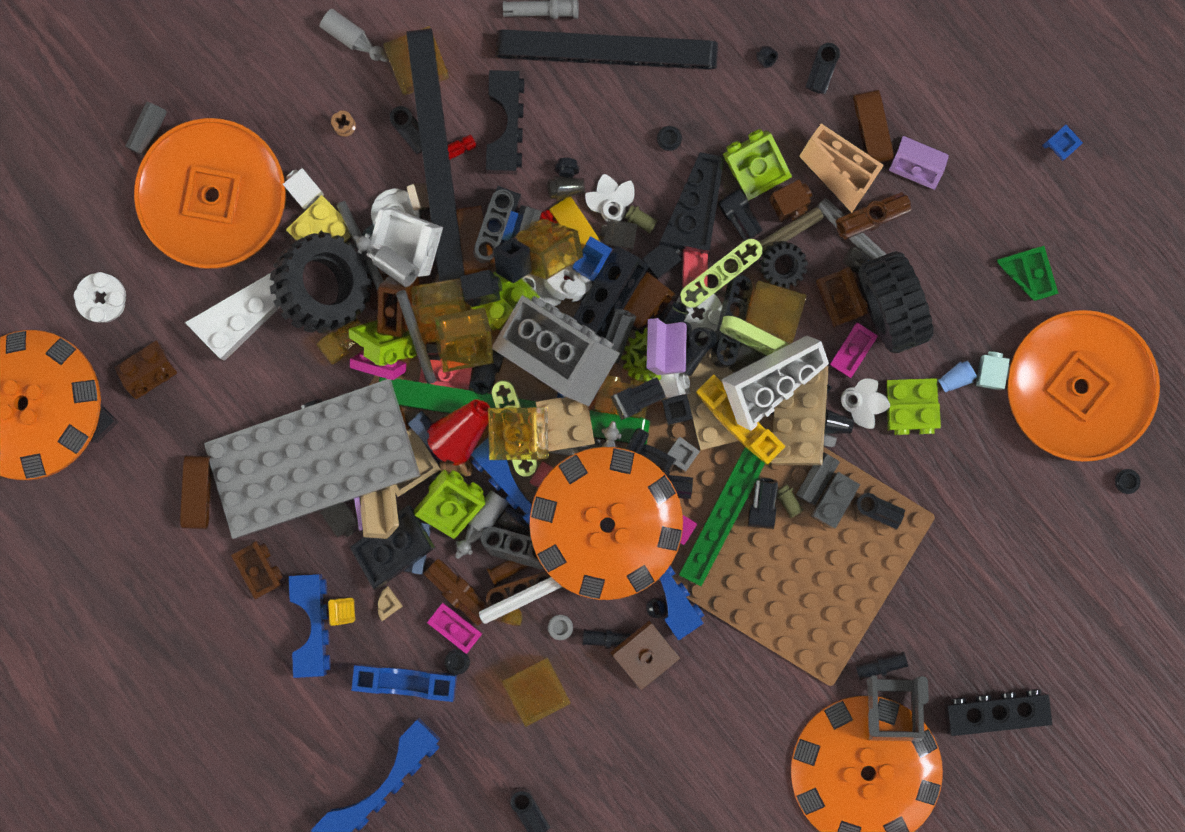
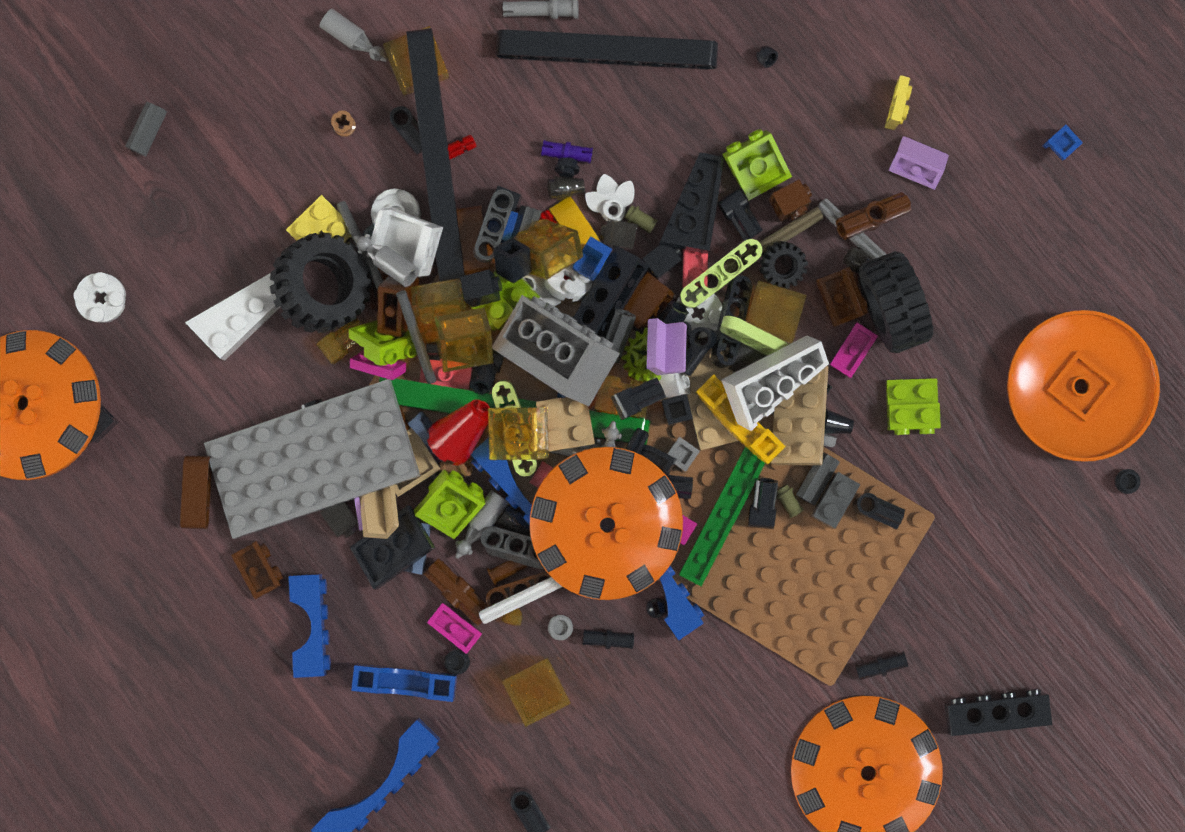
(145, 370): reddish brown bracket -> none
(181, 171): orange dish -> none
(302, 188): white brick -> none
(341, 611): yellow slope -> none
(388, 603): tan tile -> none
(418, 196): tan tile -> none
(503, 154): black arch -> none
(561, 150): none -> dark purple pin
(645, 655): reddish brown plate -> none
(669, 138): black plate -> none
(822, 70): black piece -> none
(840, 165): light nougat wedge -> none
(868, 402): white plate -> none
(873, 125): reddish brown beam -> none
(898, 110): none -> light yellow plate
(919, 697): dark grey piece -> none
(958, 376): light blue cone -> none
(993, 371): light aqua brick -> none
(1031, 272): green wing -> none

